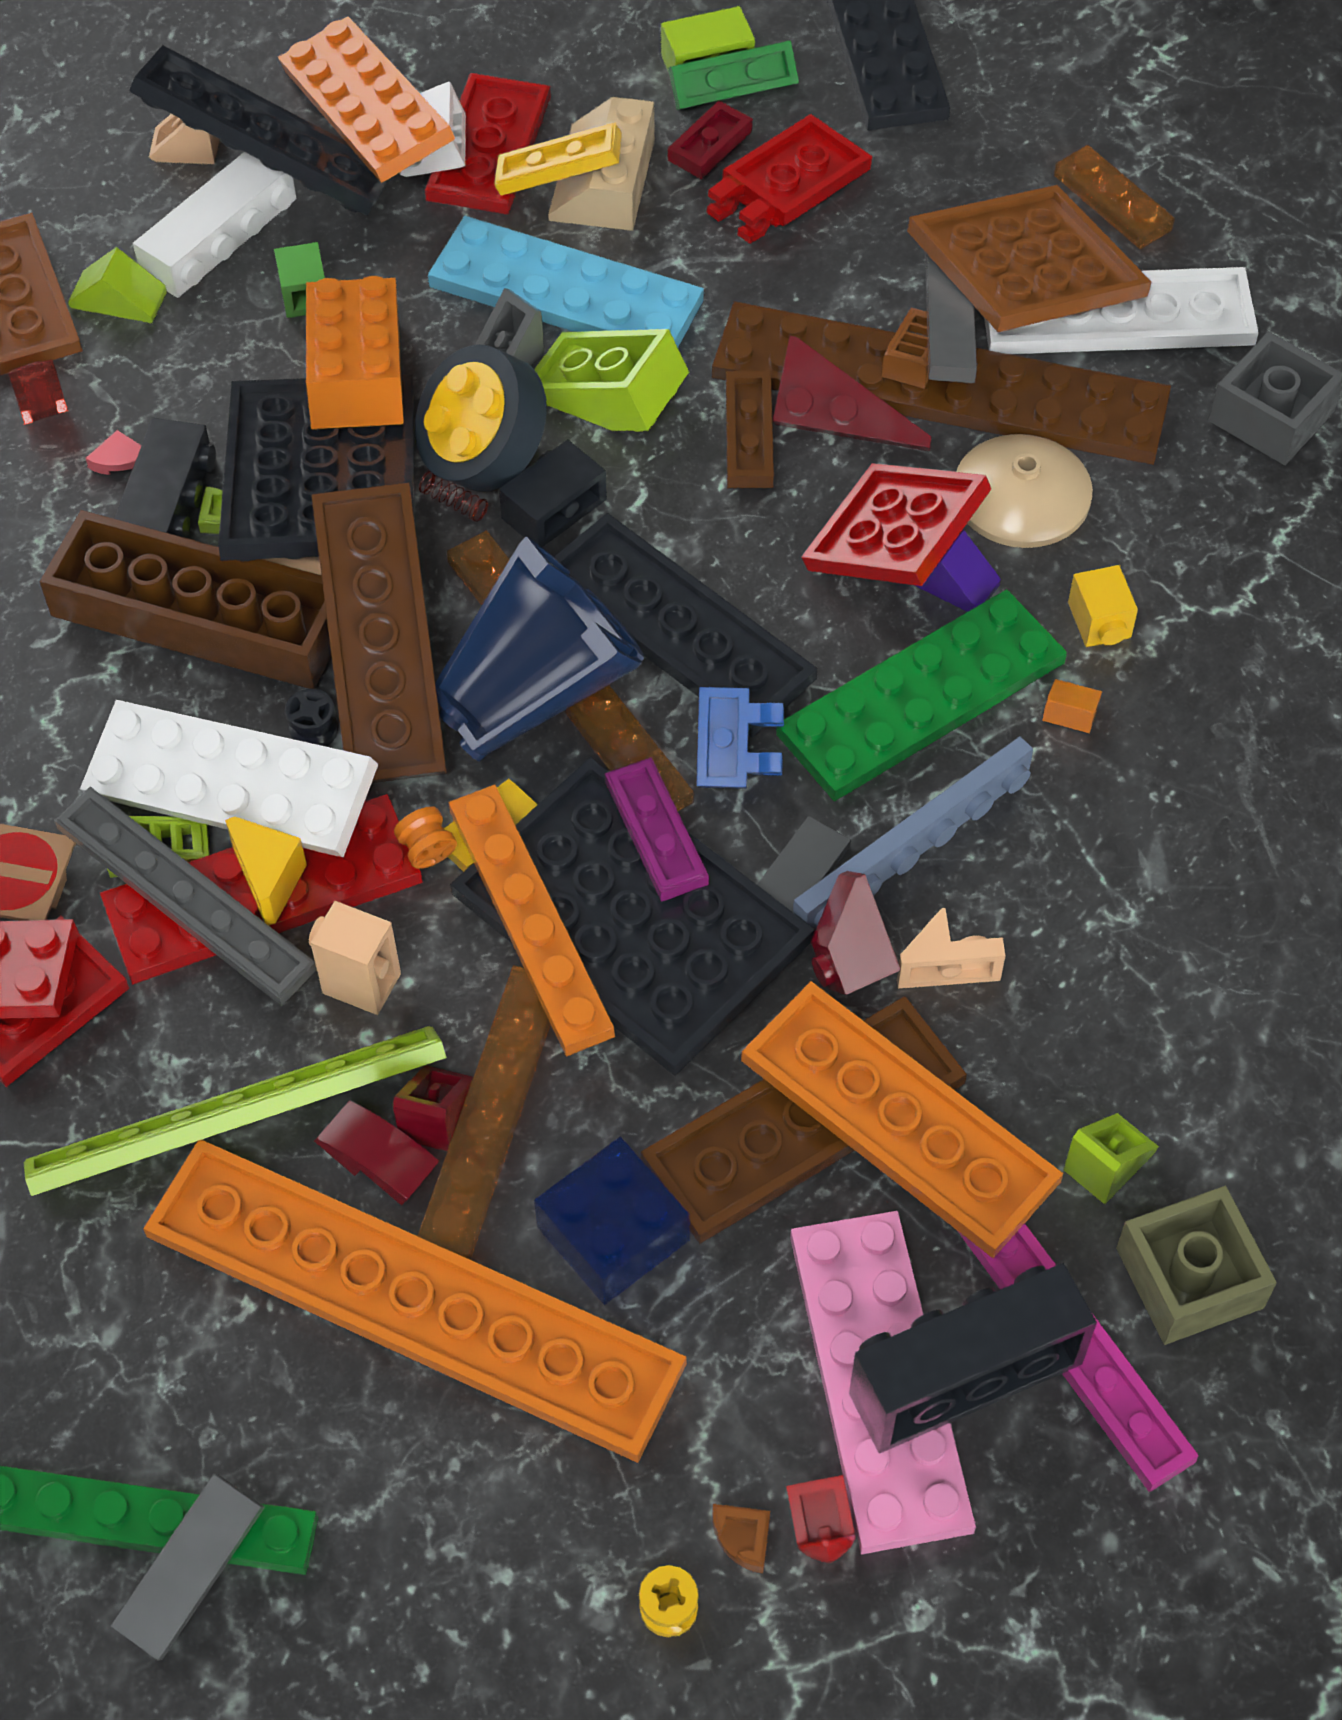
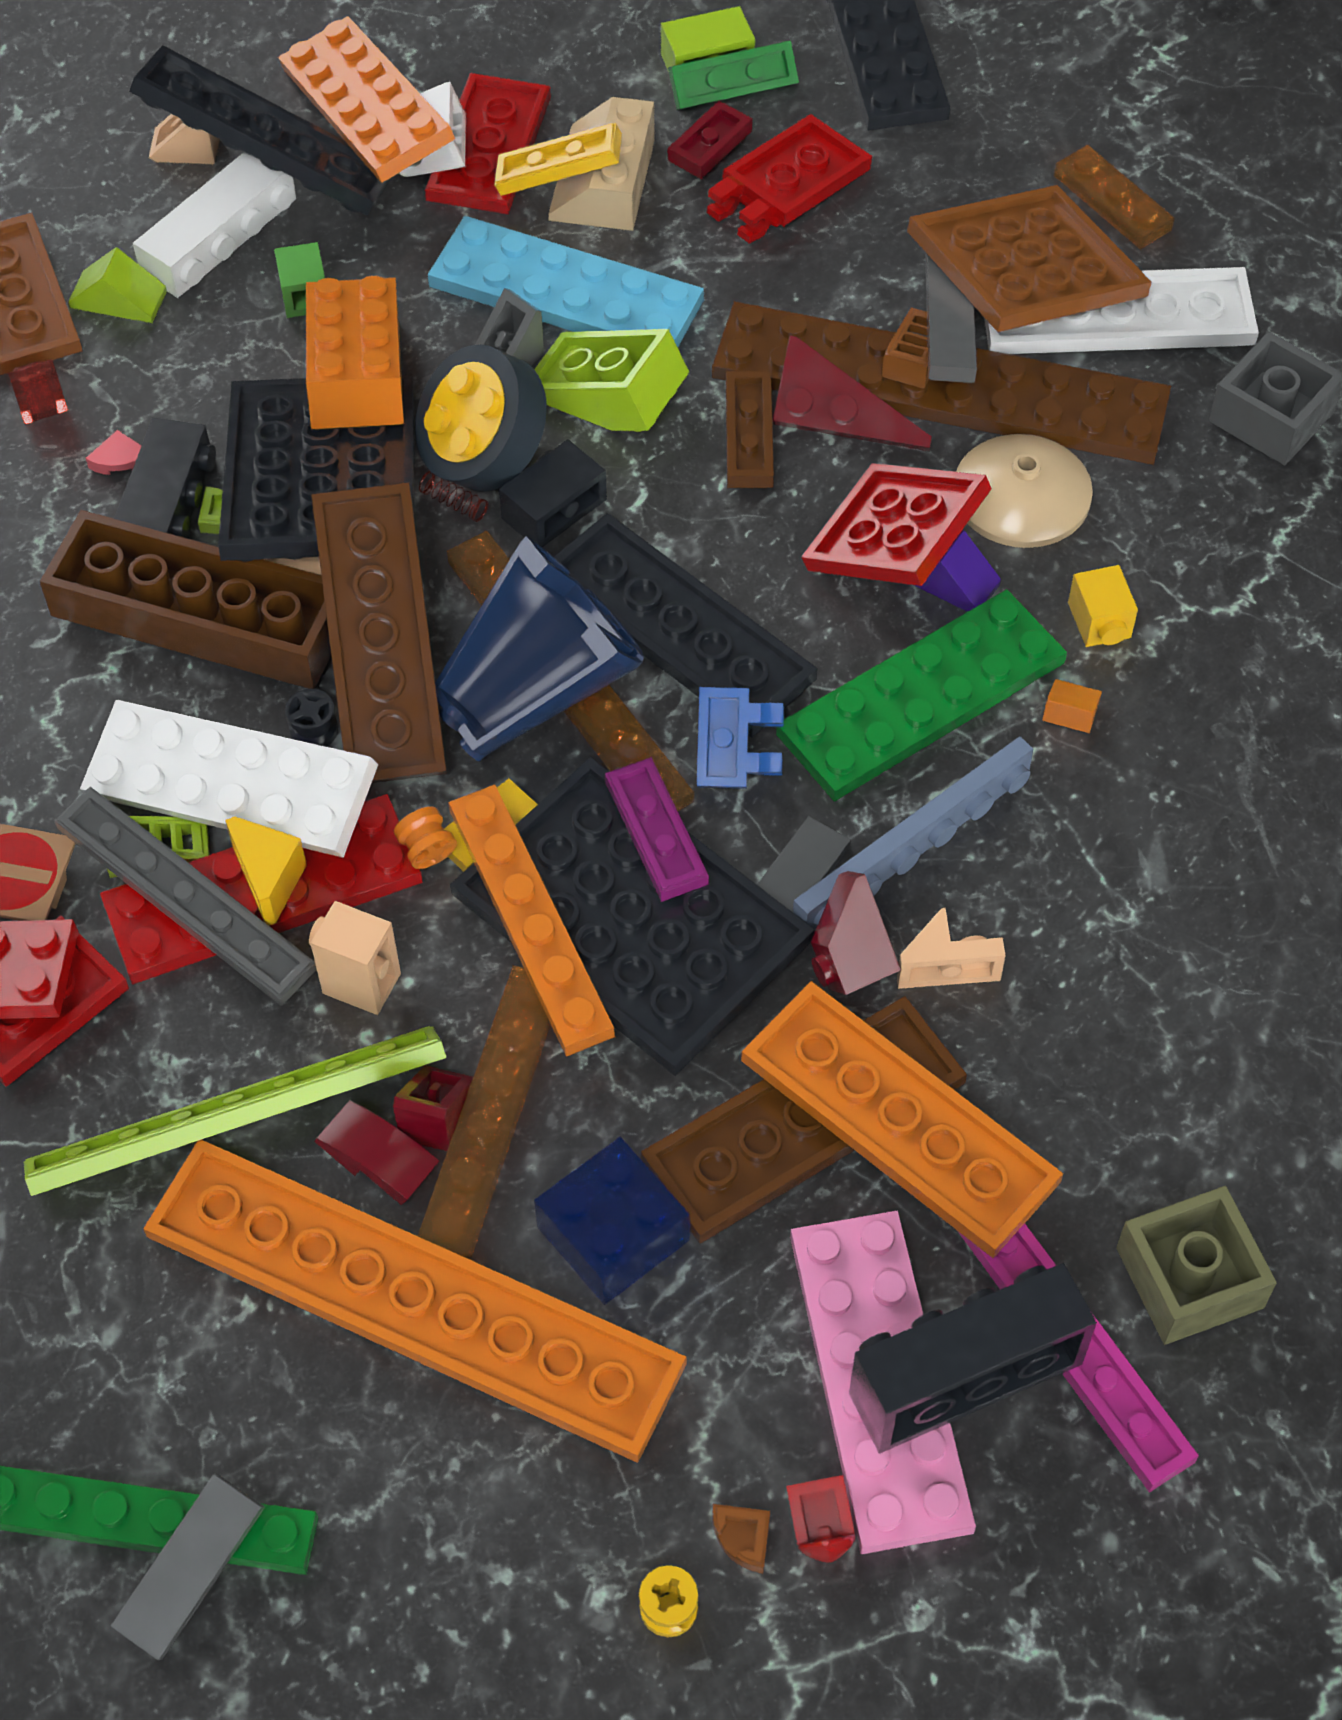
(1107, 1155): lime slope -> none

